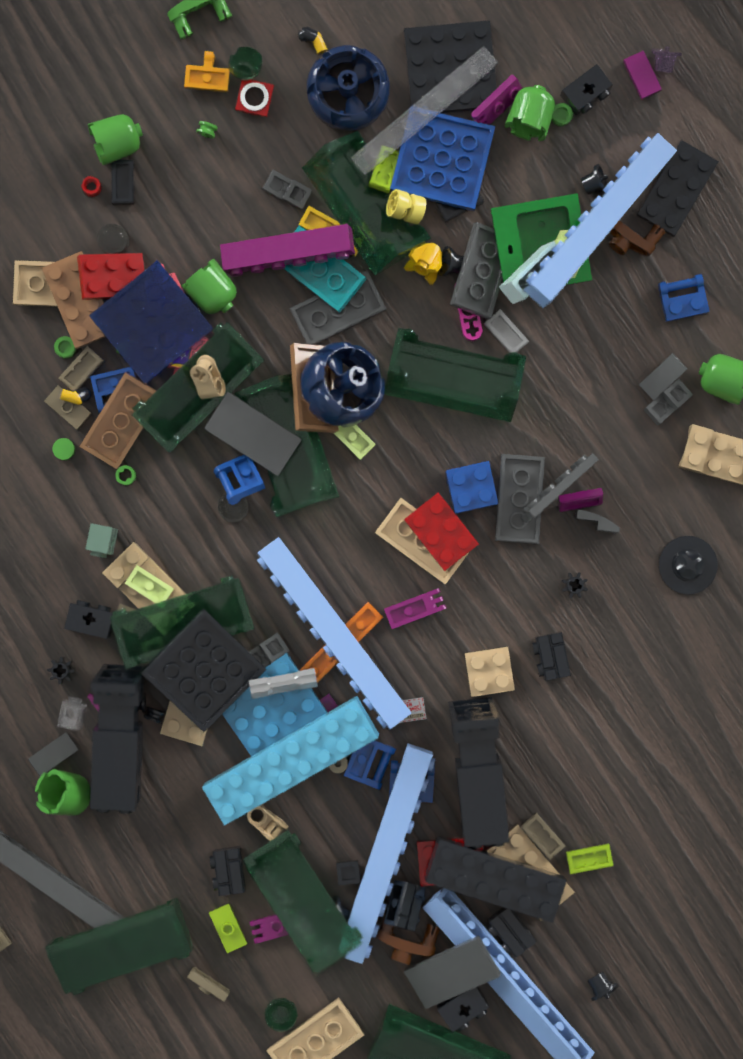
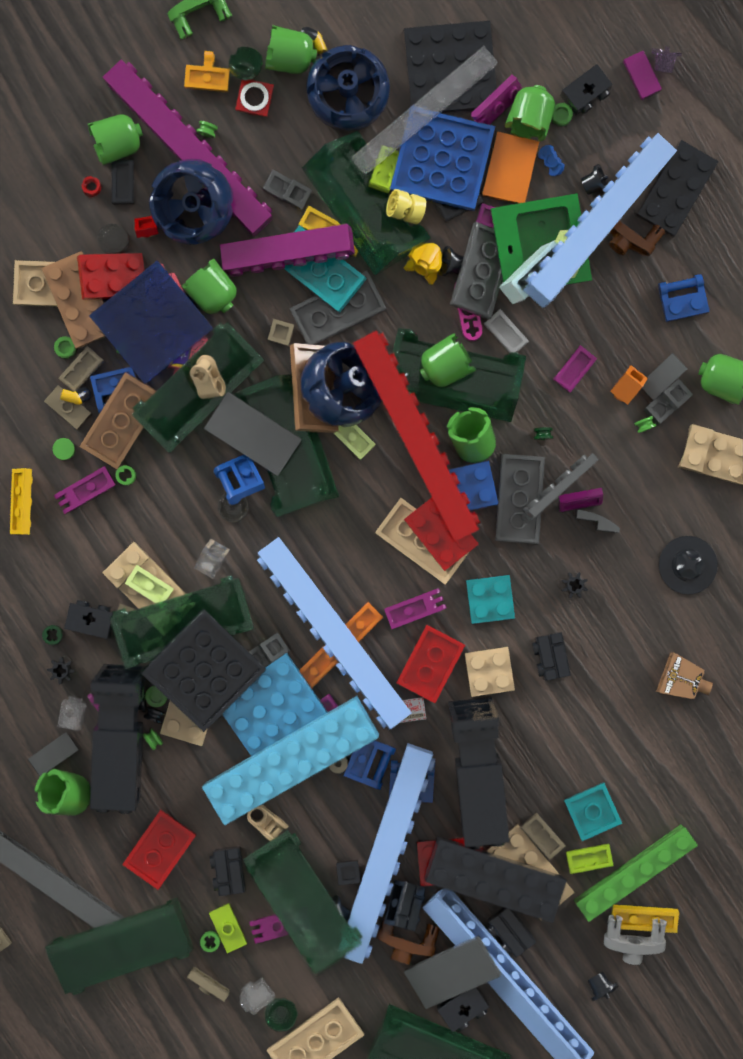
(21, 501): none -> yellow plate
(59, 634): none -> dark green bush
(85, 489): none -> magenta hinge
(101, 540): sand green brick -> none
(145, 227): none -> red plate
(153, 738): none -> bright green bush
(155, 697): none -> bright green tile
(159, 849): none -> red plate
(167, 210): none -> dark blue wheel
(183, 141): none -> magenta brick
(203, 941): none -> bright green bush
(211, 558): none -> clear brick
(256, 996): none -> clear brick
(281, 332): none -> dark tan plate
(283, 683): light grey axle -> none
(289, 51): none -> bright green cylinder
(416, 436): none -> red brick
(430, 664): none -> red plate
(446, 362): none -> bright green cylinder
(472, 435): none -> bright green cylinder
(484, 215): none -> magenta tile
(490, 599): none -> teal plate
(510, 168): none -> orange tile
(543, 433): none -> dark green bush
(551, 160): none -> blue piece
(575, 369): none -> magenta tile
(592, 811): none -> teal plate
(629, 385): none -> orange brick
(635, 872): none -> bright green brick
(635, 946): none -> light grey connector
(641, 917): none -> yellow plate
(645, 424): none -> bright green bush
(683, 678): none -> medium nougat torso

